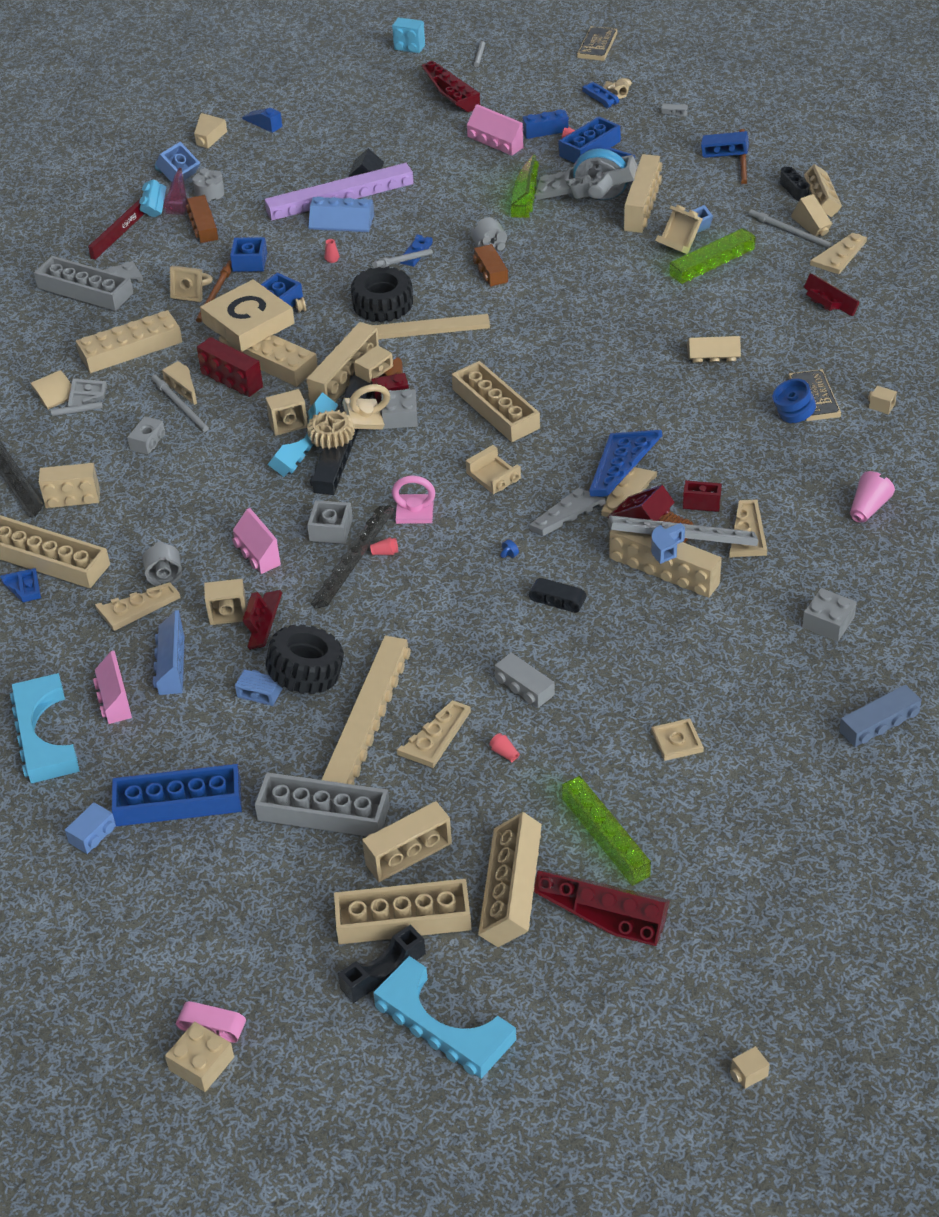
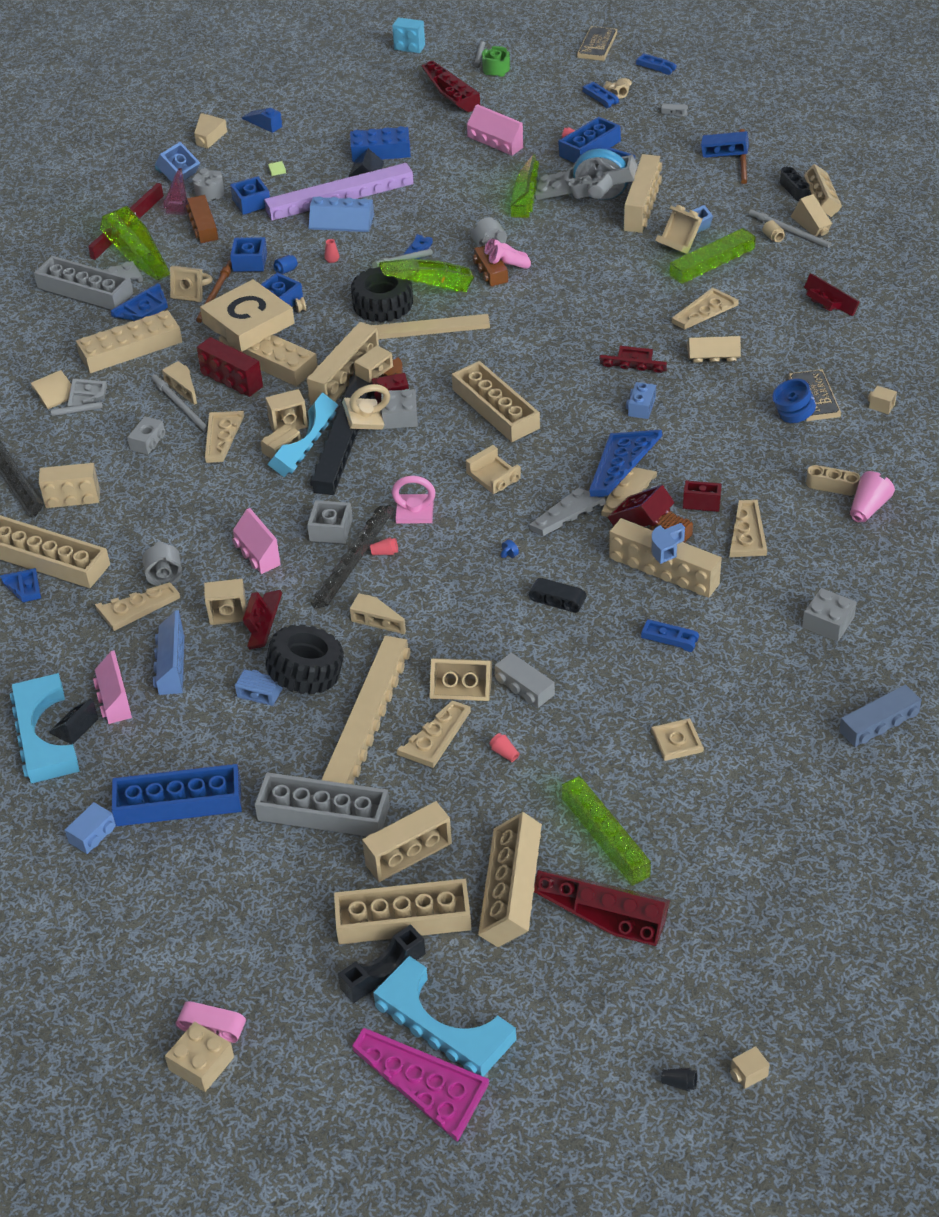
(76, 722): none -> black slope
(134, 241): none -> clear neon green wedge
(144, 304): none -> blue wing
(152, 198): medium azure brick -> none
(221, 433): none -> tan wing
(249, 194): none -> blue brick
(276, 168): none -> yellowish green tile
(281, 436): none -> tan brick
(285, 264): none -> blue brick
(330, 429): tan gear -> none
(374, 613): none -> tan slope
(385, 142): none -> blue brick
(430, 272): none -> clear neon green wedge
(433, 1085): none -> dark pink wing
(460, 679): none -> tan slope
(496, 61): none -> bright green brick
(507, 254): none -> bright pink piece
(544, 124): blue brick -> none
(634, 358): none -> dark red bracket
(641, 400): none -> medium blue brick
(656, 63): none -> blue hinge
(670, 635): none -> blue plate
(680, 1078): none -> black cone
(691, 531): light grey tile -> none
(703, 308): none -> tan wing
(773, 231): none -> tan brick
(832, 480): none -> tan beam
(840, 254): tan wing -> none

